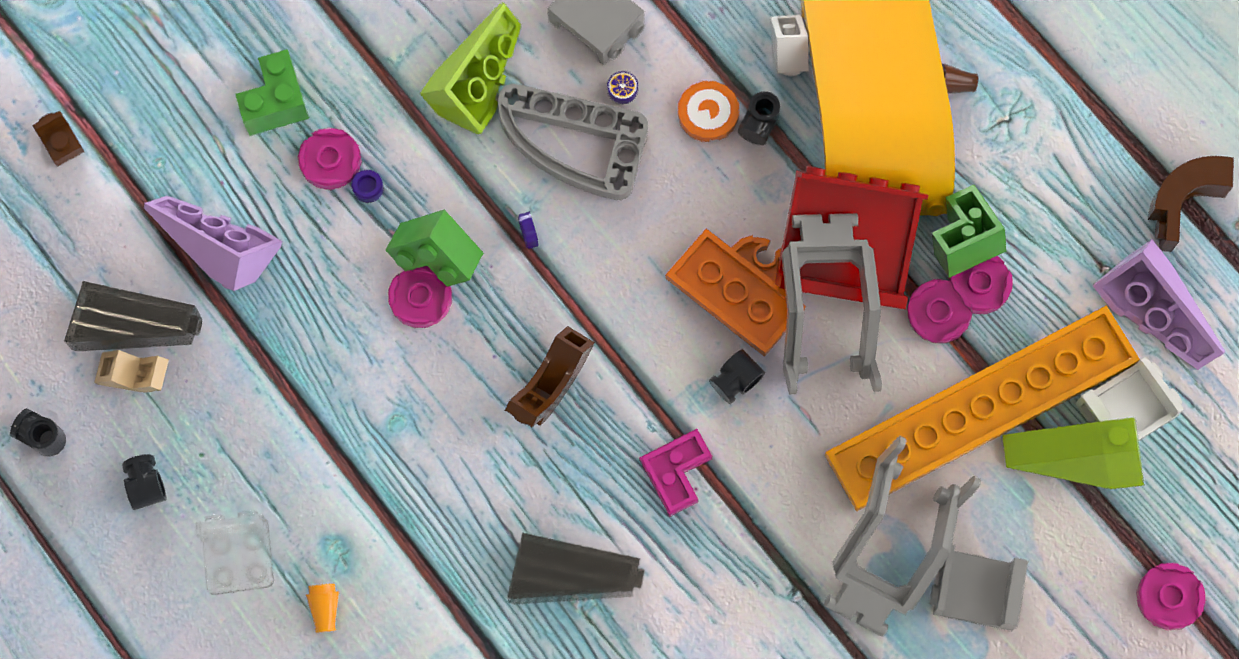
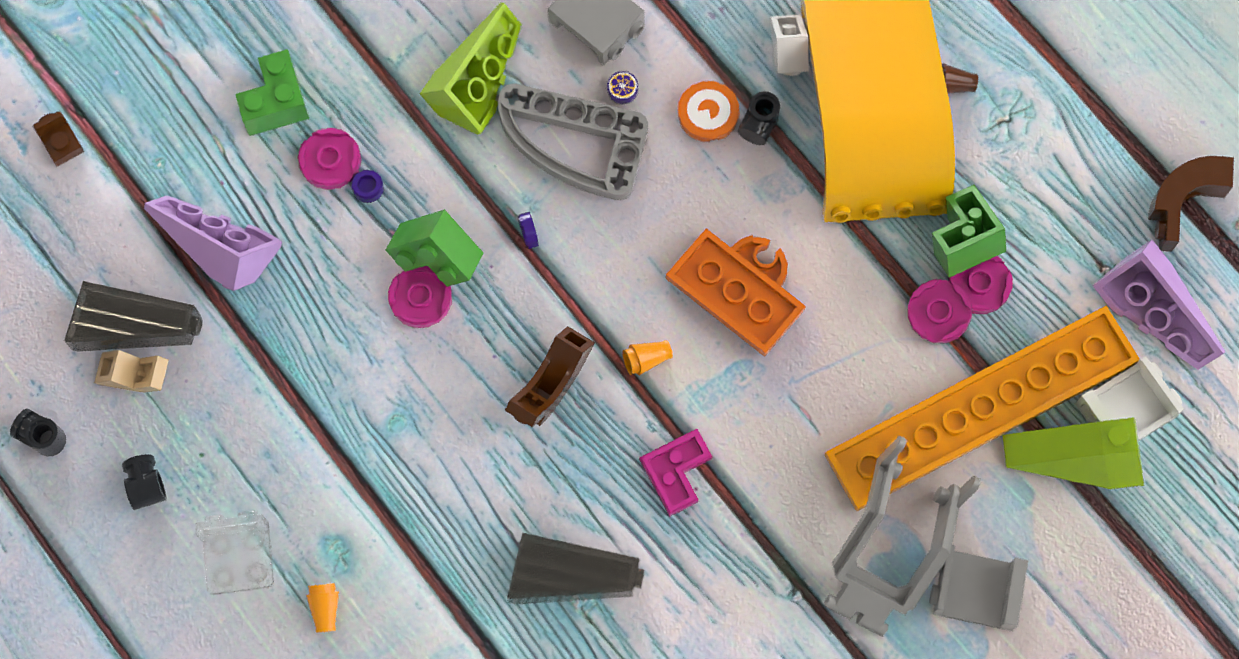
(645, 356): none -> light orange cone
(737, 375): black piece -> none
(830, 244): light grey piece -> none
(885, 218): red panel -> none
(1170, 596): dark pink tile -> none

